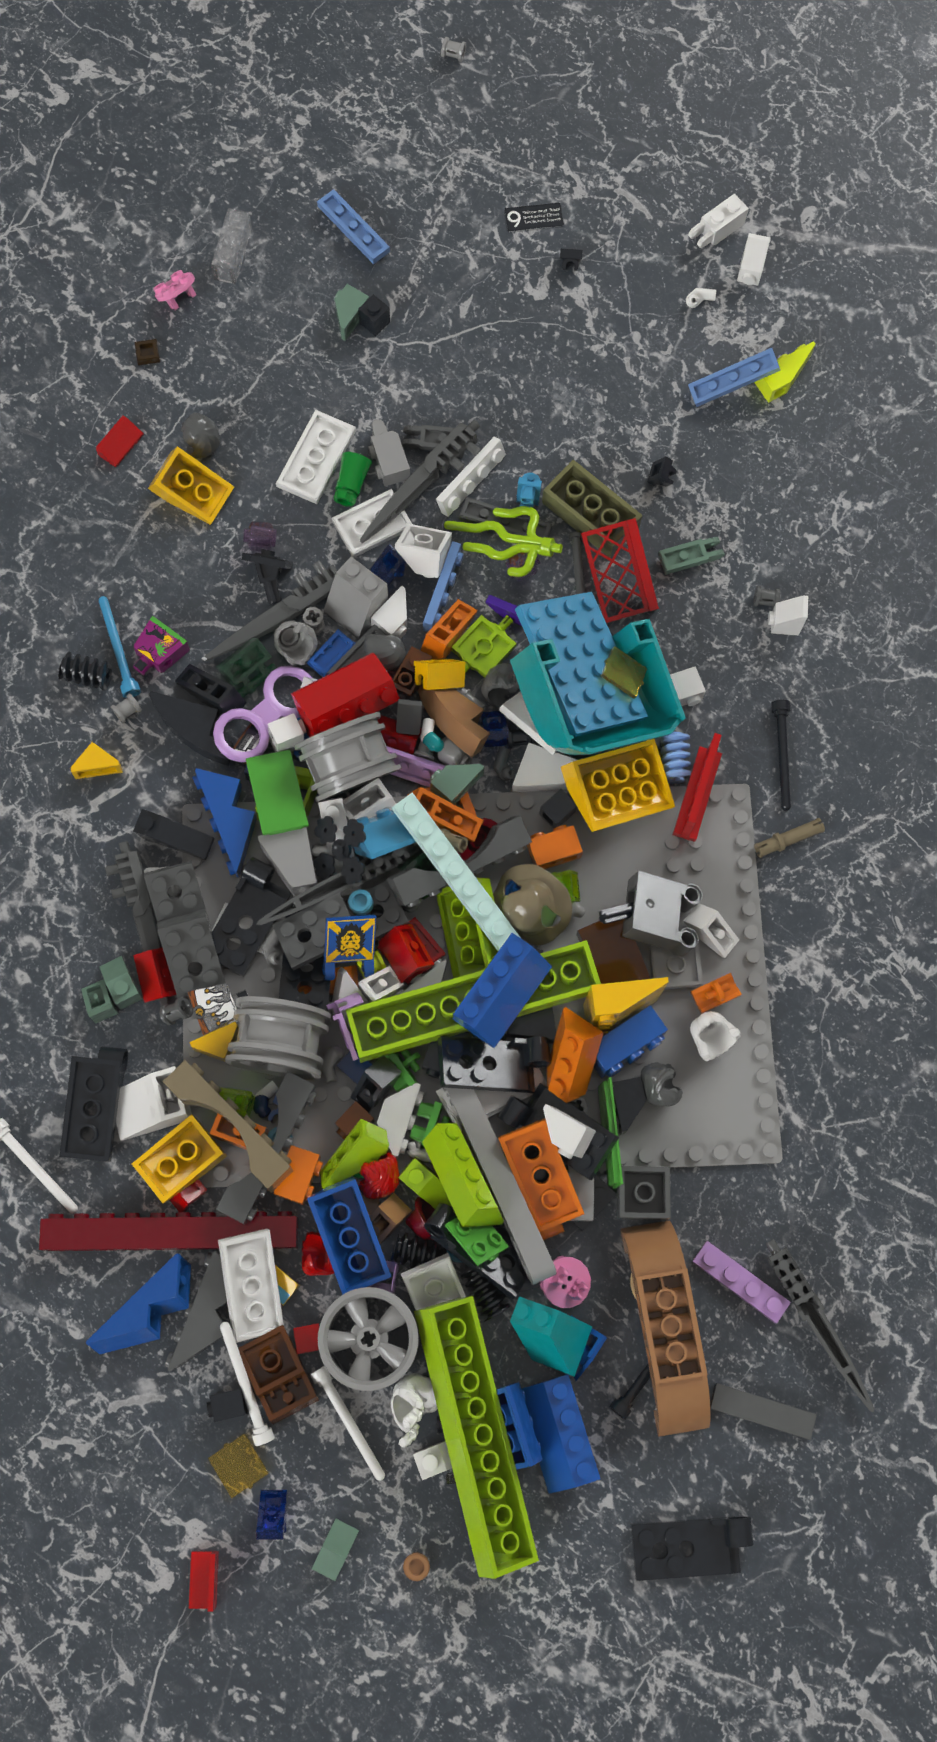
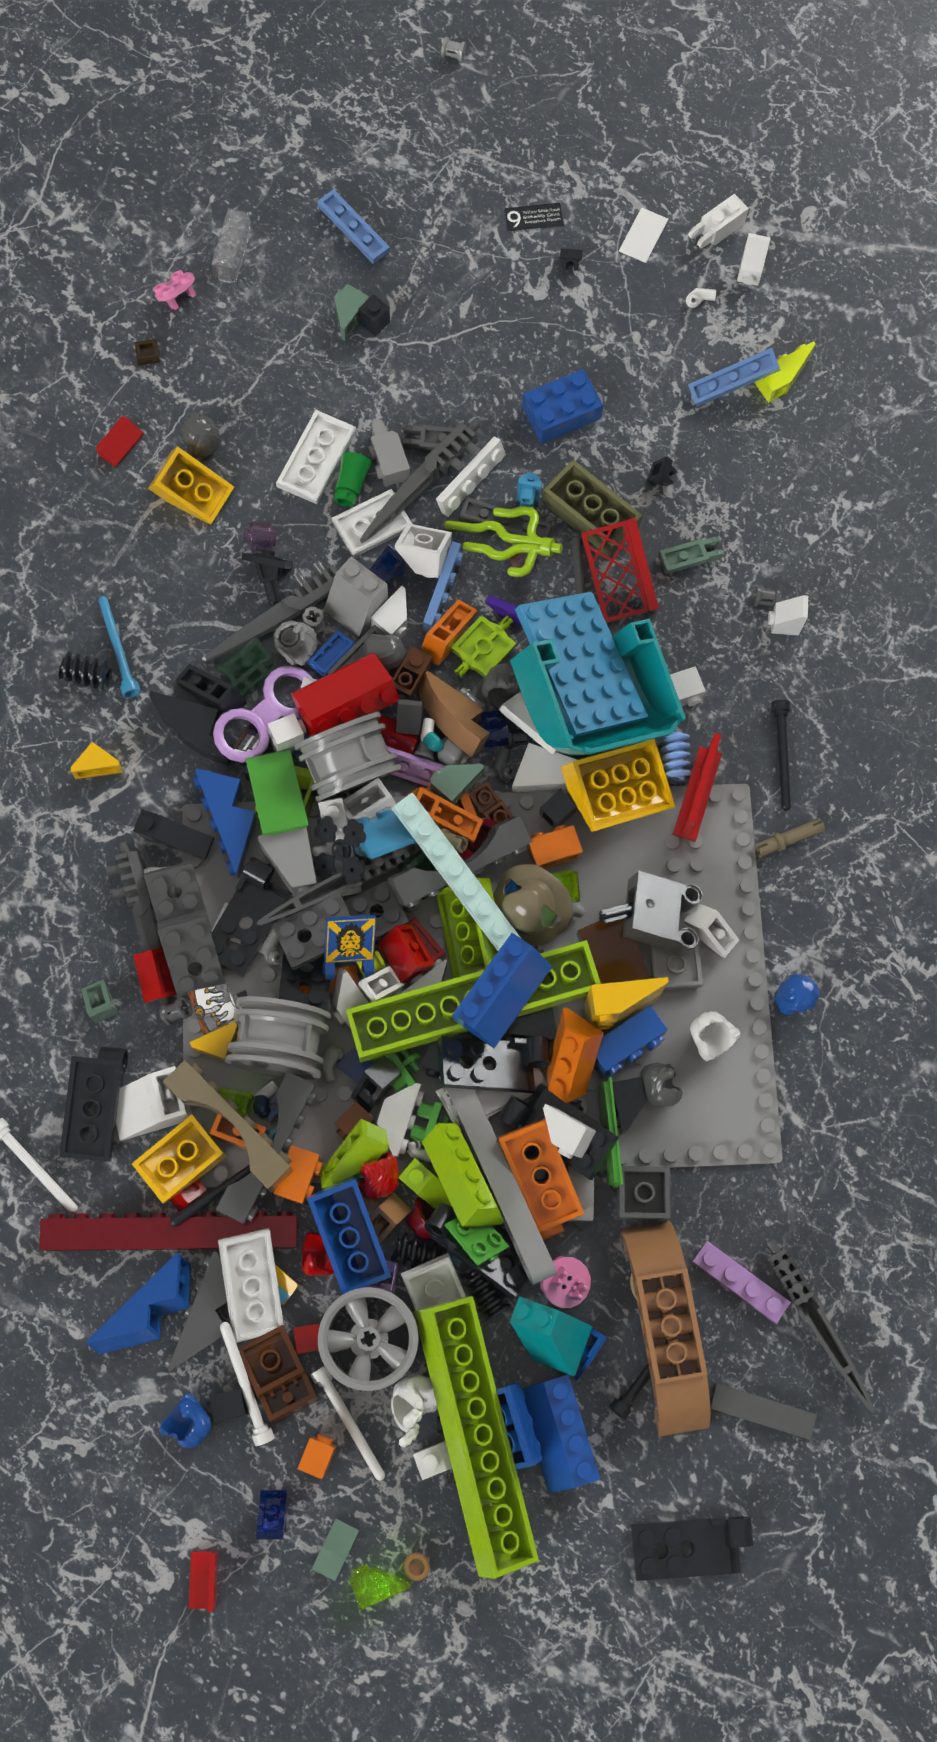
(120, 983): sand green slope -> none
(126, 708): light grey bush -> none
(158, 647): magenta torso -> none
(187, 1423): none -> blue hair
(208, 1198): none -> black piece
(238, 1465): clear yellow piece -> none
(317, 1455): none -> orange brick
(352, 1000): lavender piece -> none
(360, 902): medium azure tile -> none
(375, 1584): none -> clear neon green slope
(440, 673): yellow hinge -> none
(488, 803): none -> dark orange slope
(562, 406): none -> blue brick
(624, 672): clear yellow piece -> none
(643, 235): none -> white sticker
(715, 993): orange hips -> none
(797, 994): none -> blue hair

